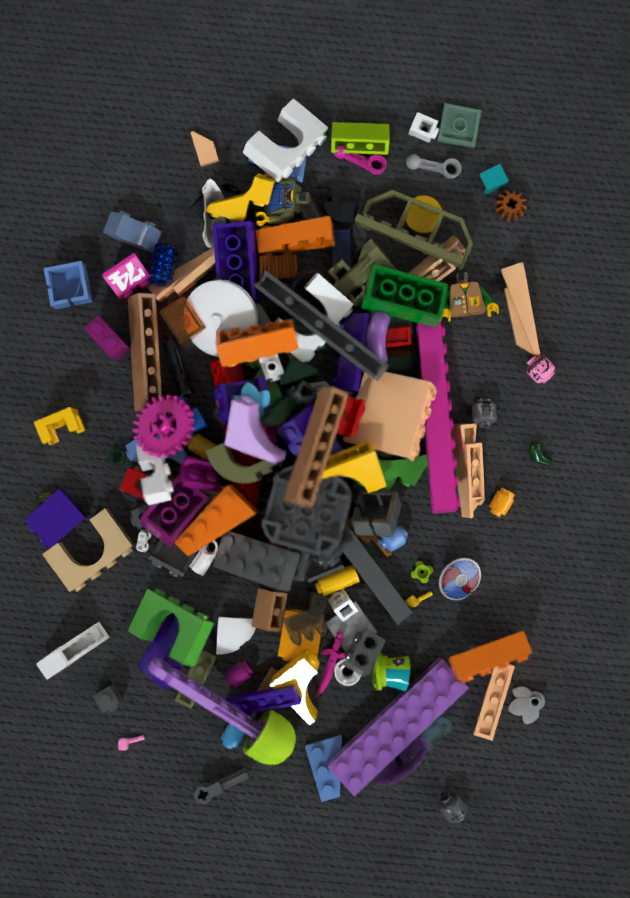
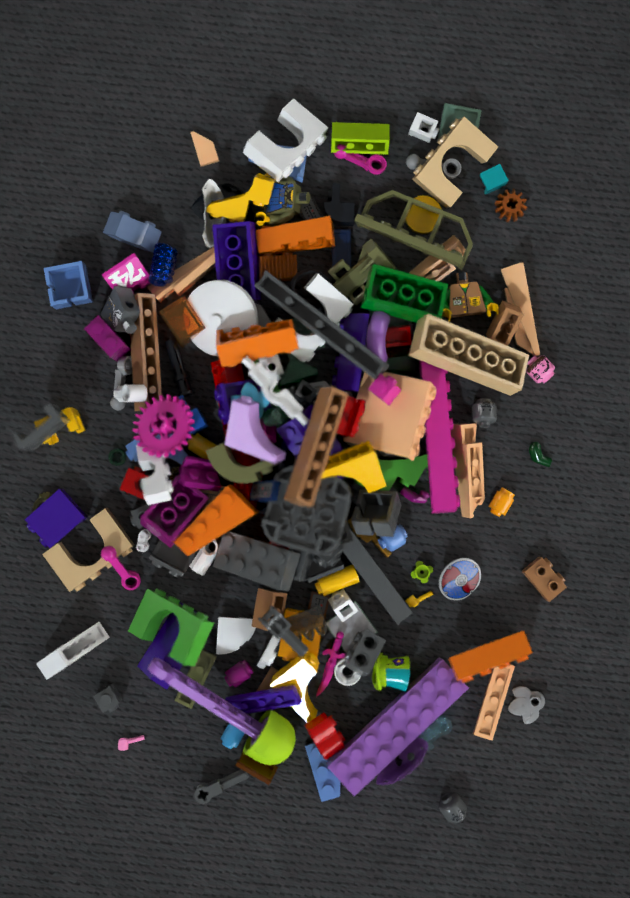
(43, 432): none -> dark grey panel
(109, 554): none -> dark pink piece
(121, 310): none -> dark grey torso
(124, 368): none -> light grey piece
(131, 393): none -> white piece
(259, 770): none -> reddish brown tile
(264, 491): none -> tile
(268, 655): none -> white wing
(280, 628): none -> dark grey connector
(282, 399): none -> white piece
(325, 736): none -> red brick
(385, 388): none -> dark pink brick
(413, 497): none -> magenta arm
(430, 174): none -> tan arch
(469, 355): none -> tan brick
(505, 323): none -> medium nougat brick
(544, 578): none -> medium nougat brick

